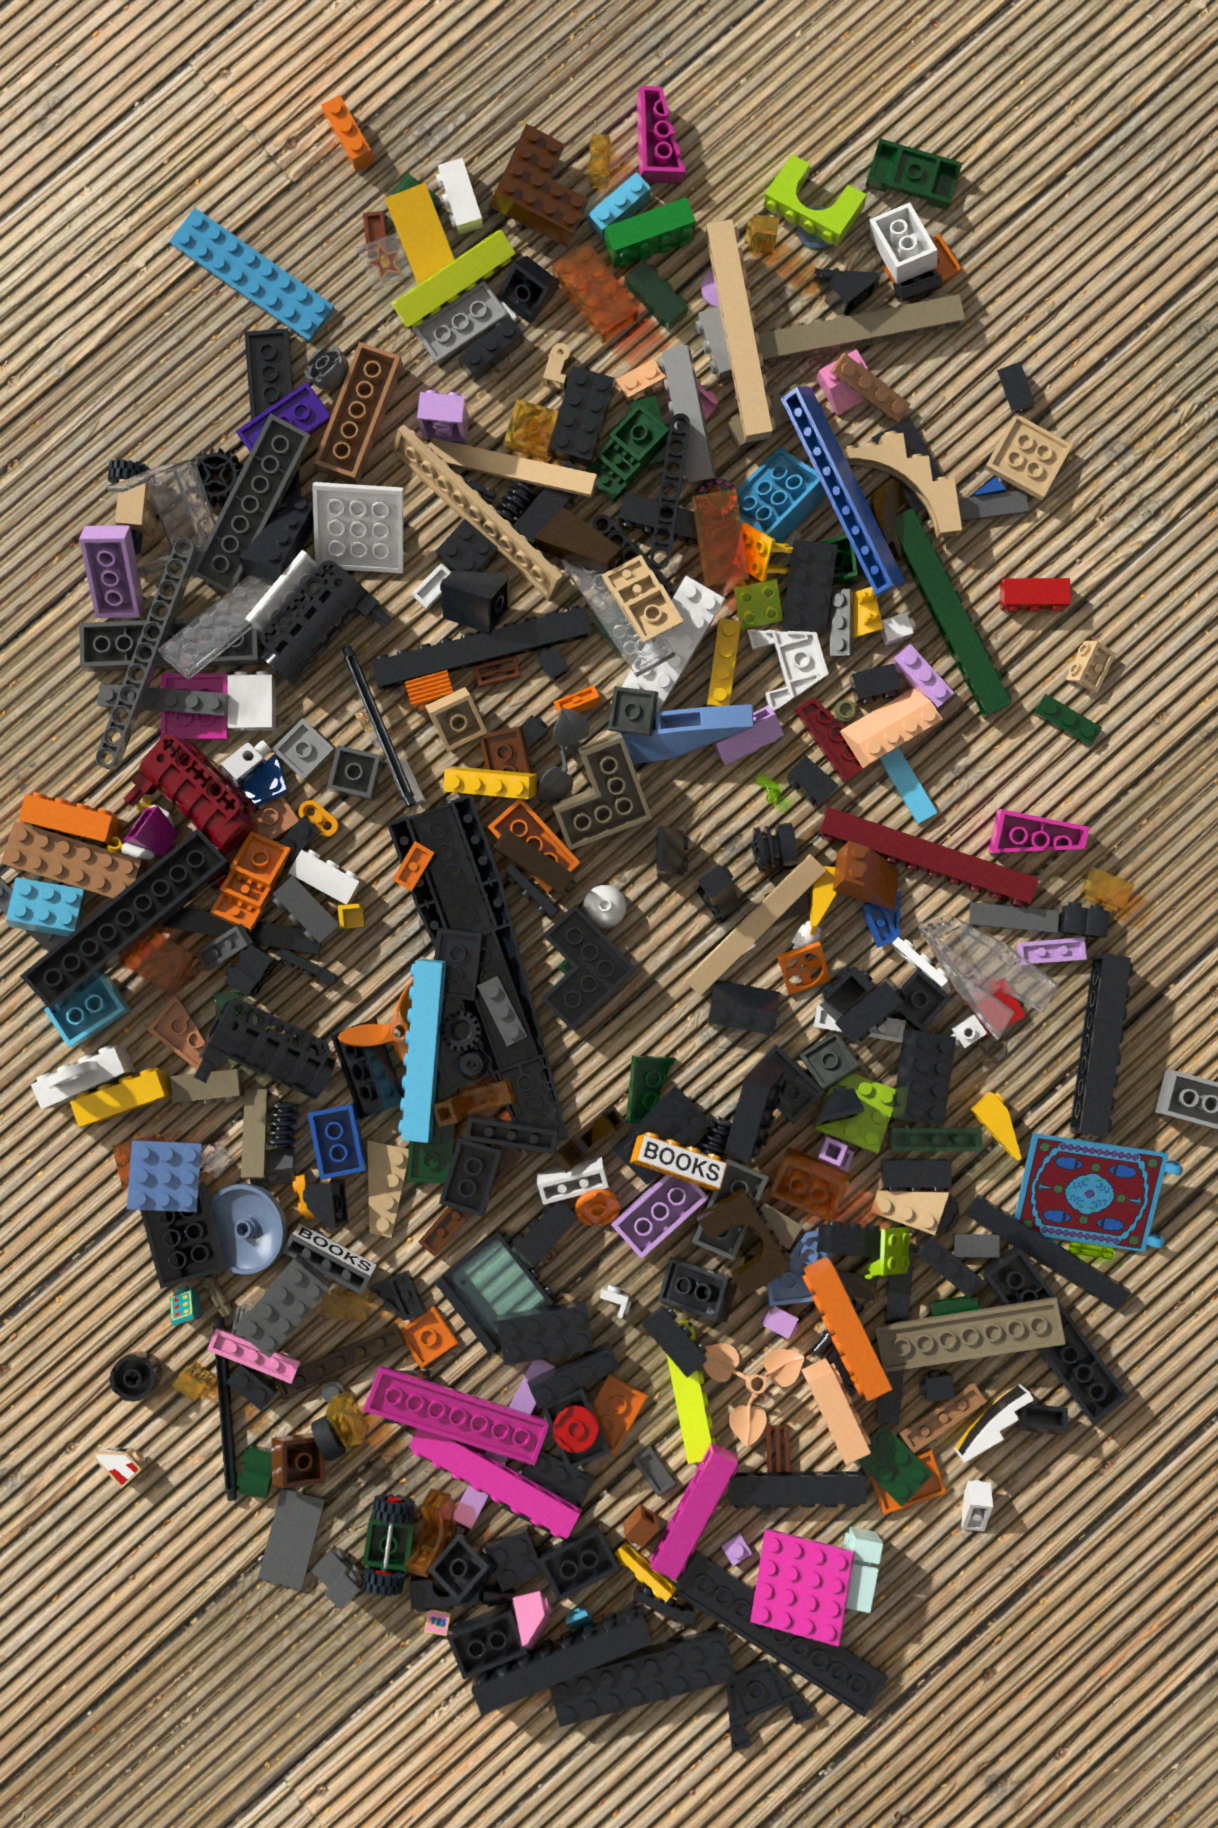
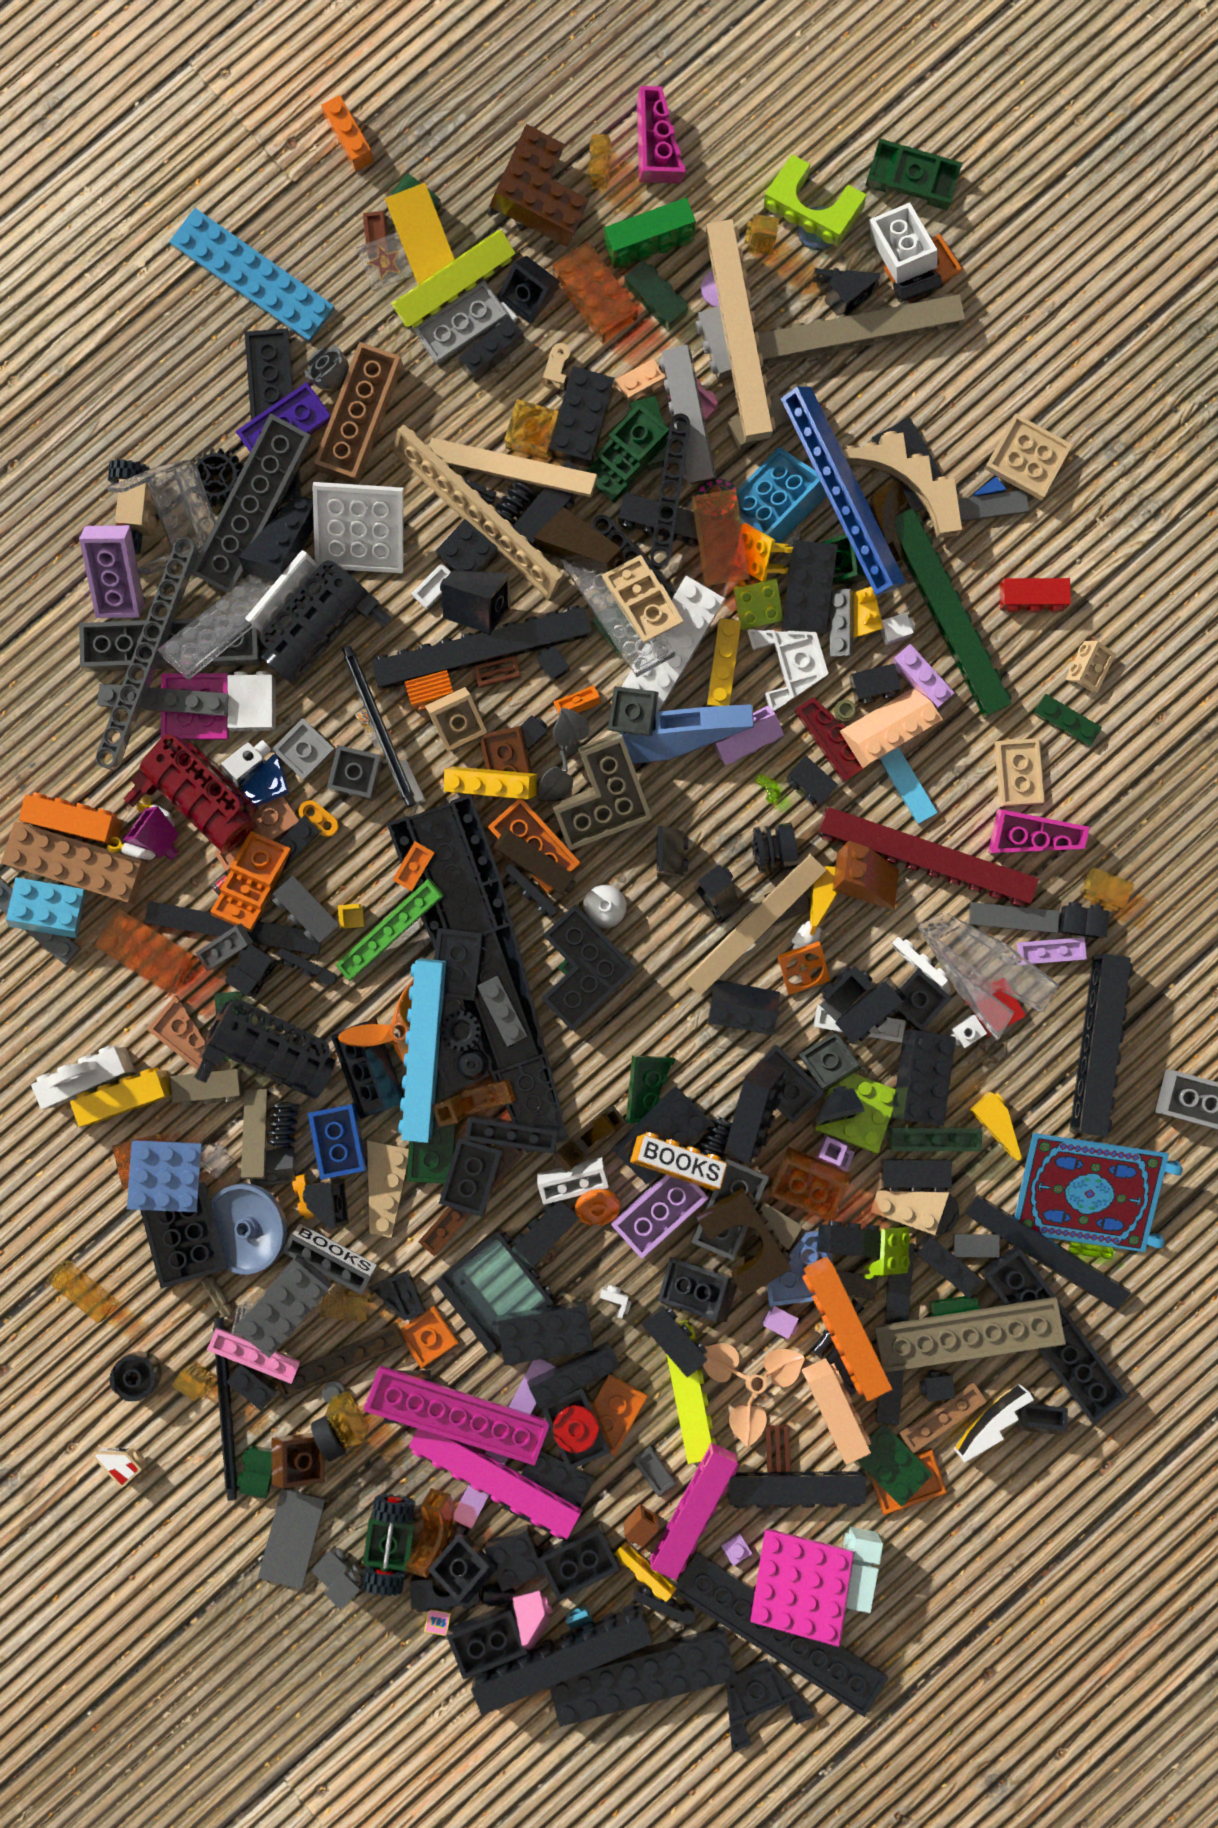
(82, 1291): none -> clear yellow brick
(89, 1011): medium azure brick -> none
(125, 921): black brick -> none
(185, 1305): teal slope -> none
(325, 876): white brick -> none
(389, 929): none -> bright green tile
(443, 416): lavender brick -> none
(459, 196): white brick -> none
(620, 204): medium azure brick -> none
(838, 393): bright pink slope -> none
(870, 387): medium nougat plate -> none
(883, 921): blue wing -> none
(976, 1505): white slope -> none
(1016, 388): black hinge -> none
(1019, 772): none -> tan tile

